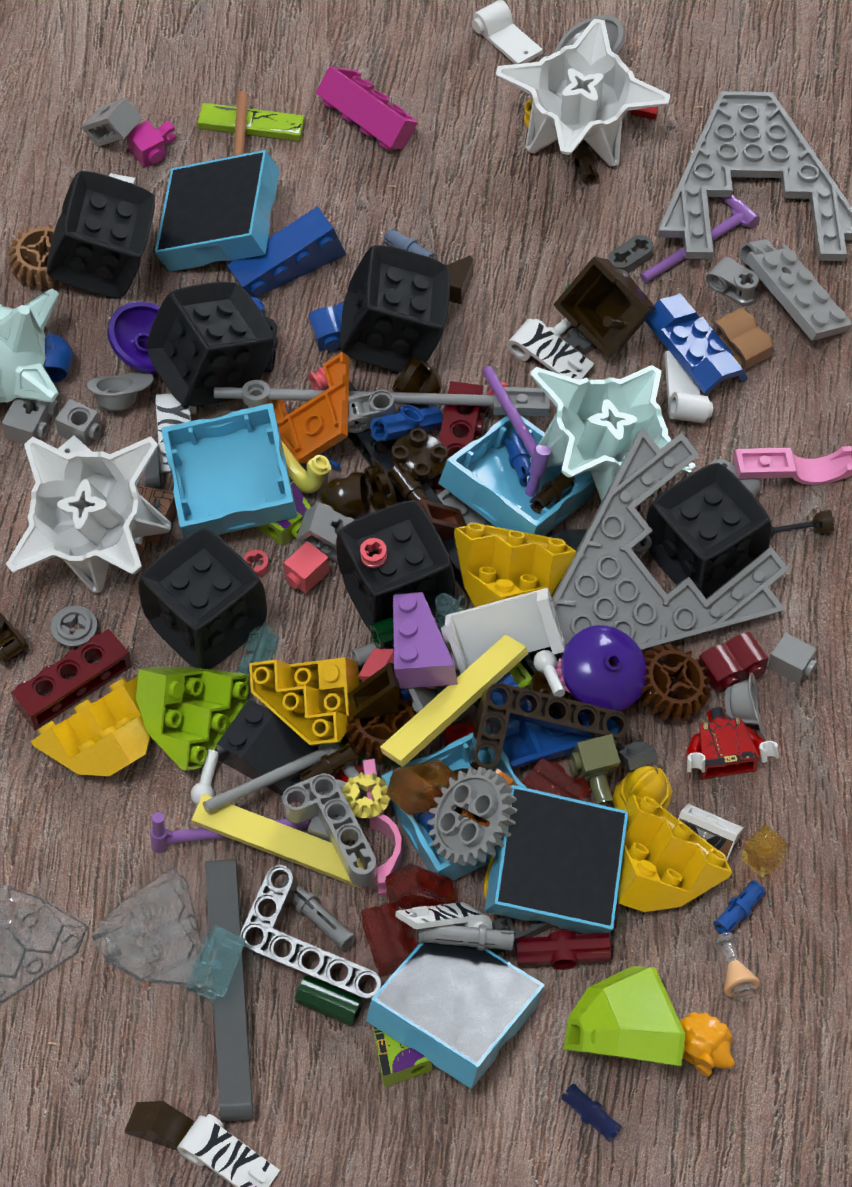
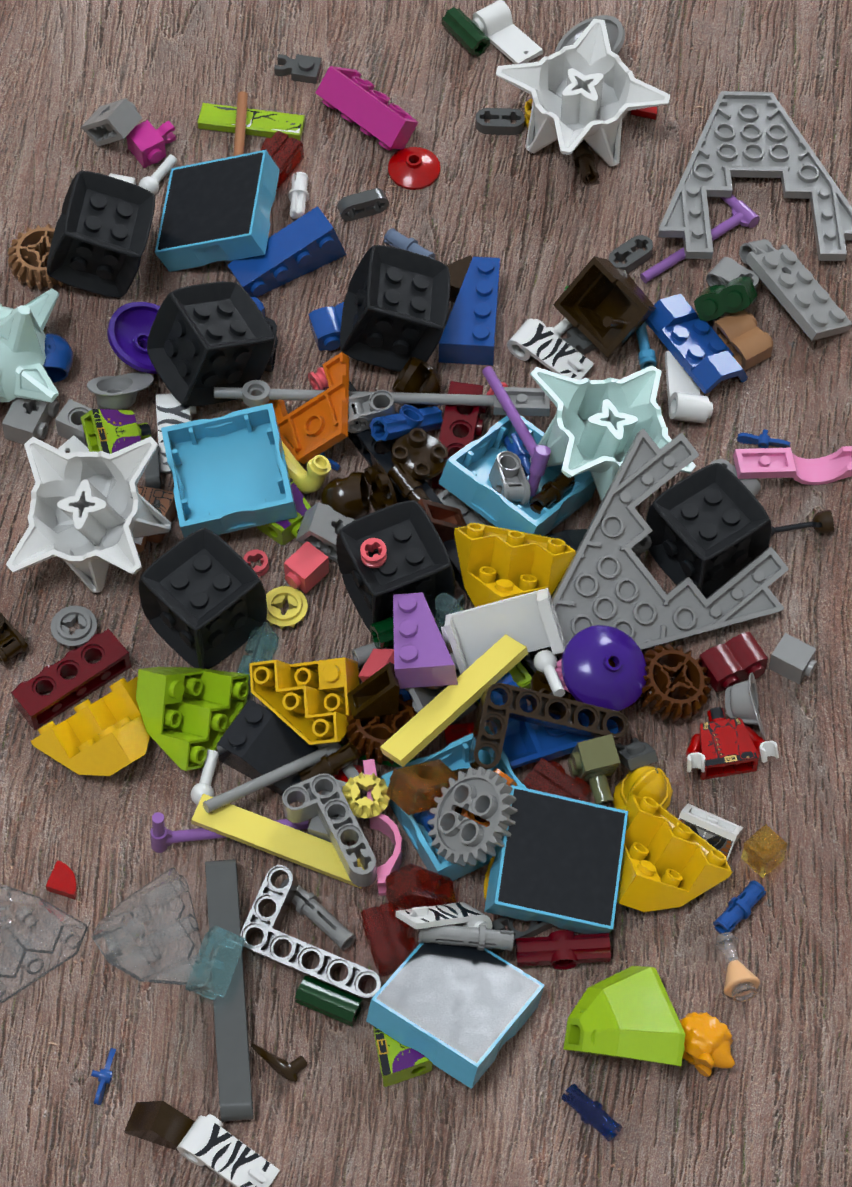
(62, 881): none -> red tile
(104, 1077): none -> blue piece
(112, 430): none -> torso
(152, 182): none -> white bar
(281, 1066): none -> dark brown bar
(285, 152): none -> clear red brick
(297, 606): none -> light yellow gear
(298, 194): none -> white axle
(301, 68): none -> dark grey plate
(362, 204): none -> dark grey beam
(414, 168): none -> red dish
(465, 31): none -> dark green axle
(472, 322): none -> blue wedge
(500, 121): none -> dark grey beam
(509, 478): none -> light grey piece
(646, 356): none -> dark azure bar
(720, 298): none -> dark green brick
(762, 440): none -> blue piece

